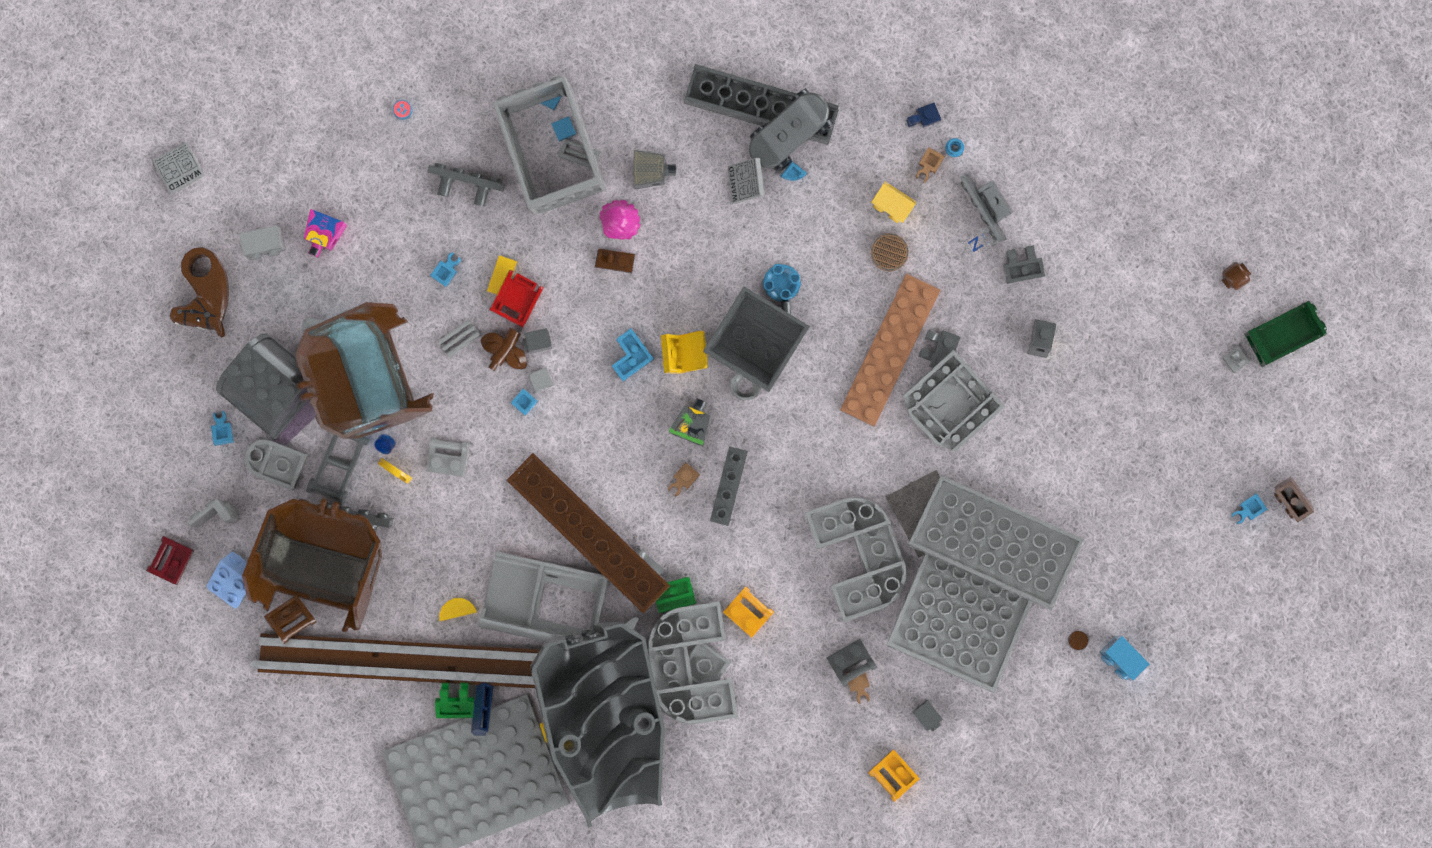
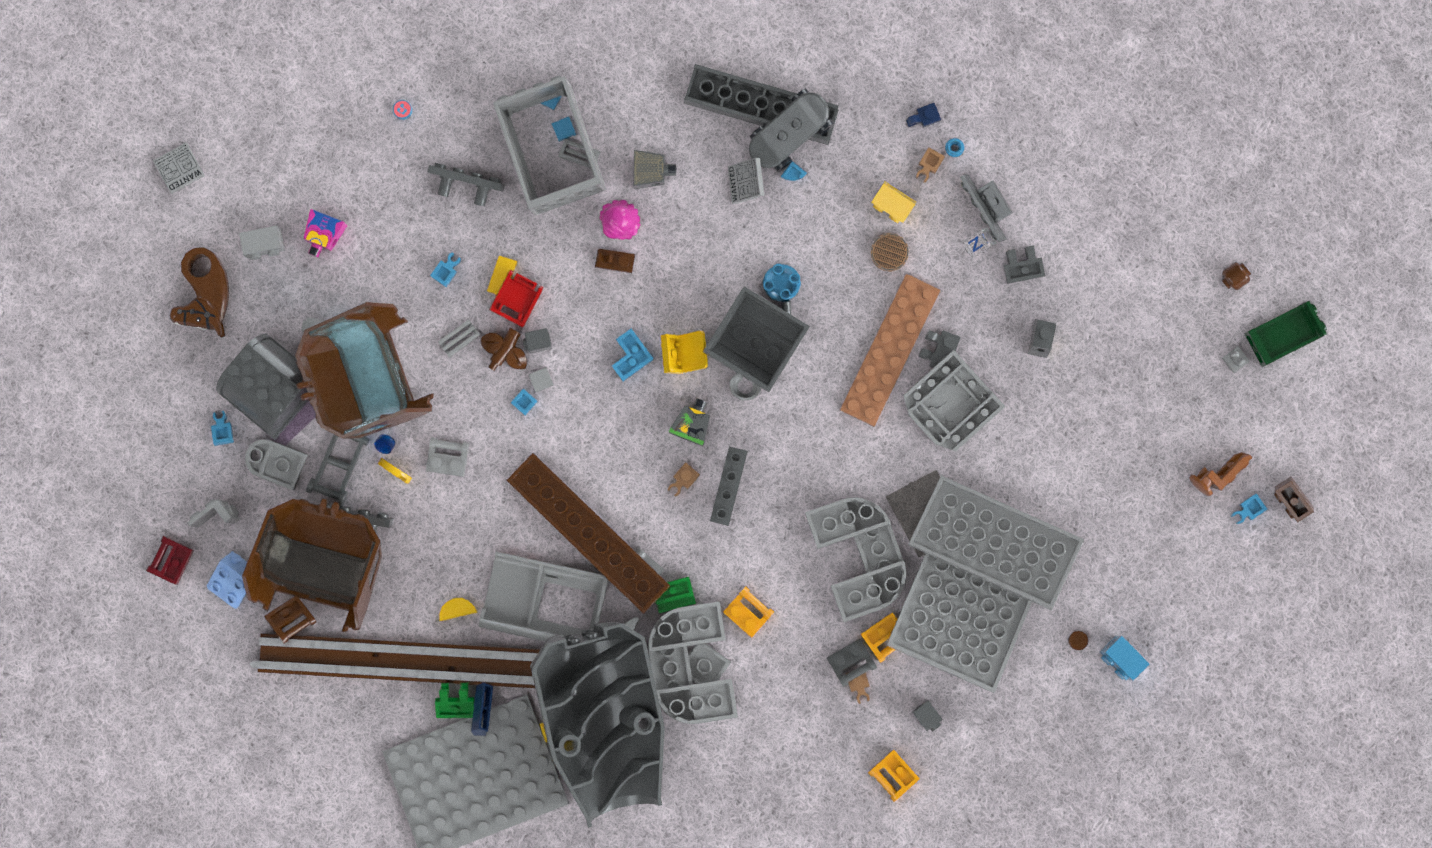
(878, 634): none -> light orange plate
(1224, 476): none -> dark orange piece

